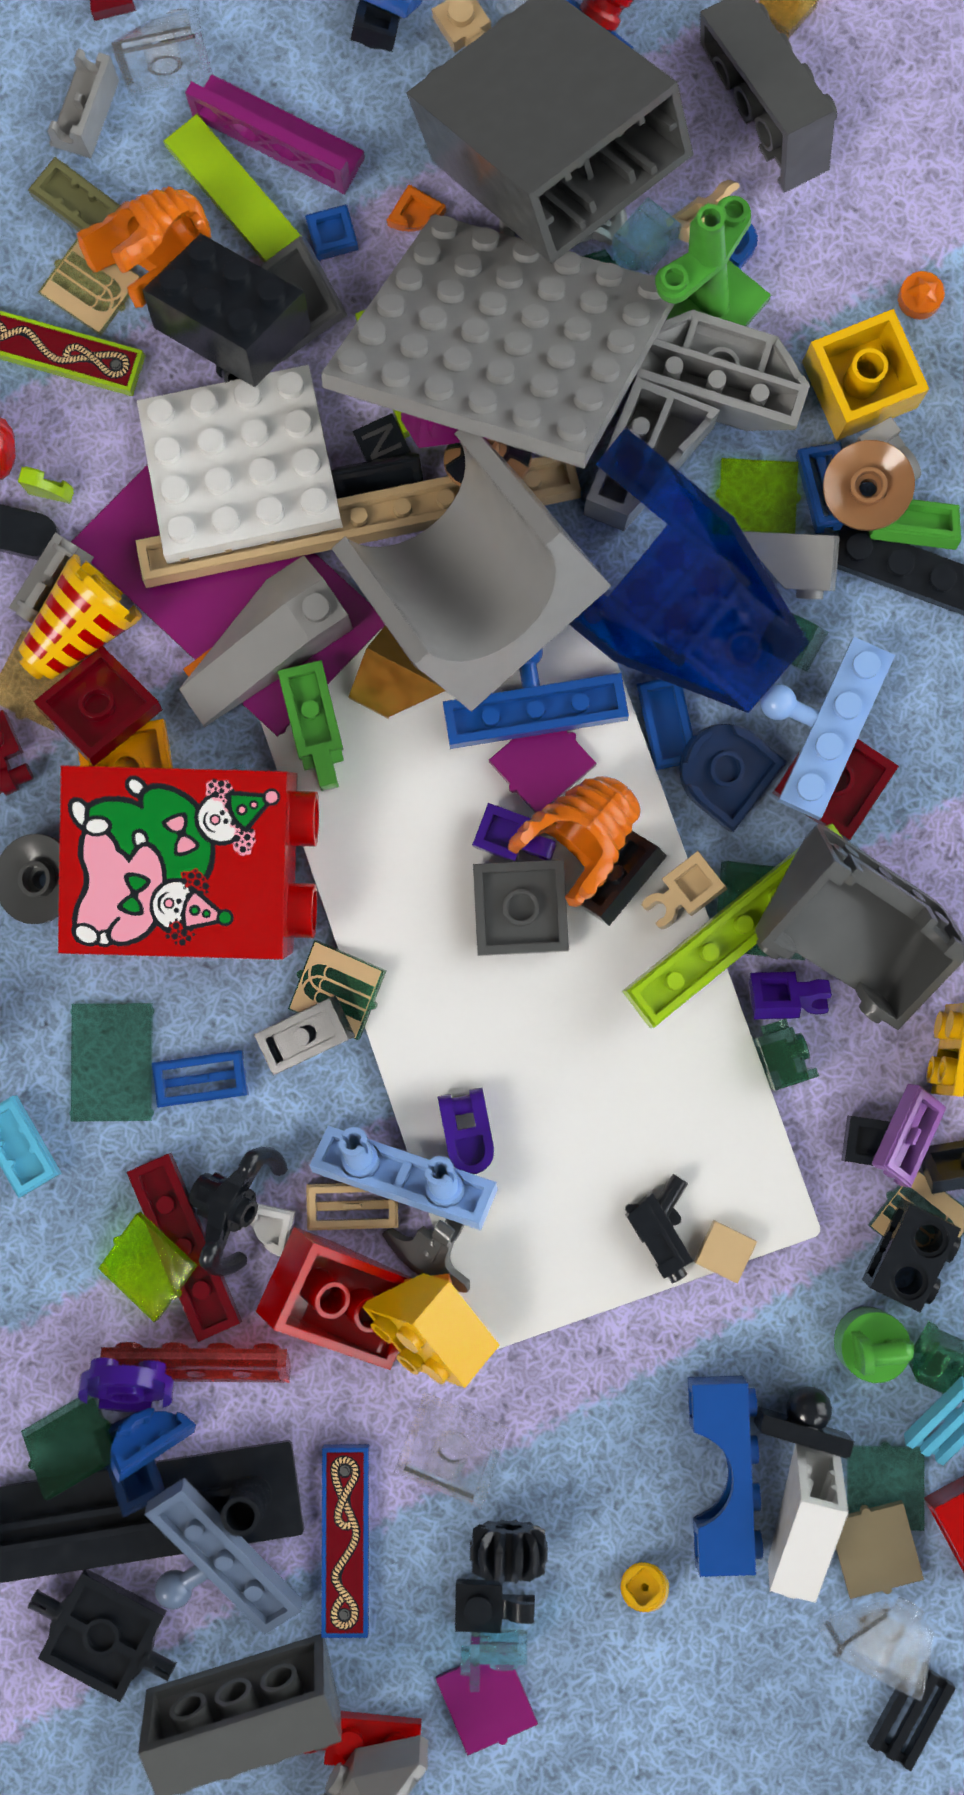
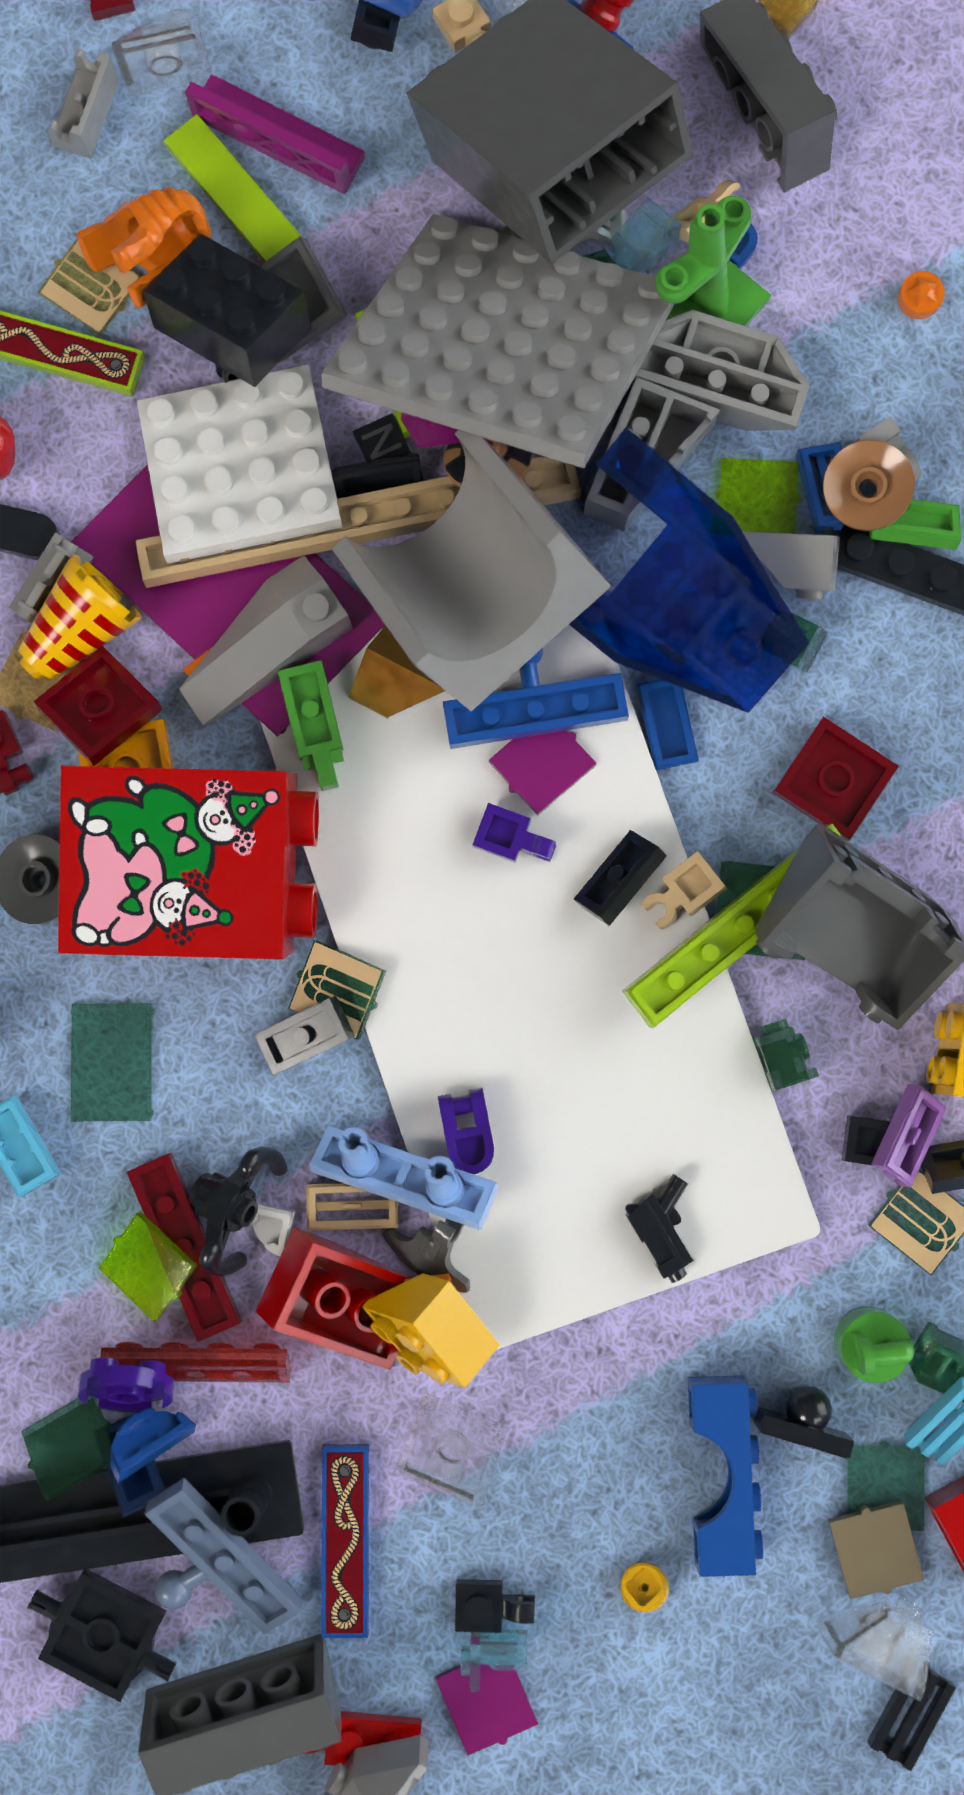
(34, 484): lime tile -> none
(71, 196): olive plate -> none
(238, 1073): blue tile -> none
(332, 232): blue tile -> none
(414, 210): orange tile -> none
(508, 1551): black gear -> none
(520, 907): dark grey plate -> none
(590, 824): orange hair -> none
(725, 1251): tan tile -> none
(727, 771): dark blue tile -> none
(782, 997): dark purple plate -> none
(807, 1524): white slope -> none
(833, 726): light blue plate -> none
(865, 374): yellow brick -> none
(899, 1250): black brick -> none

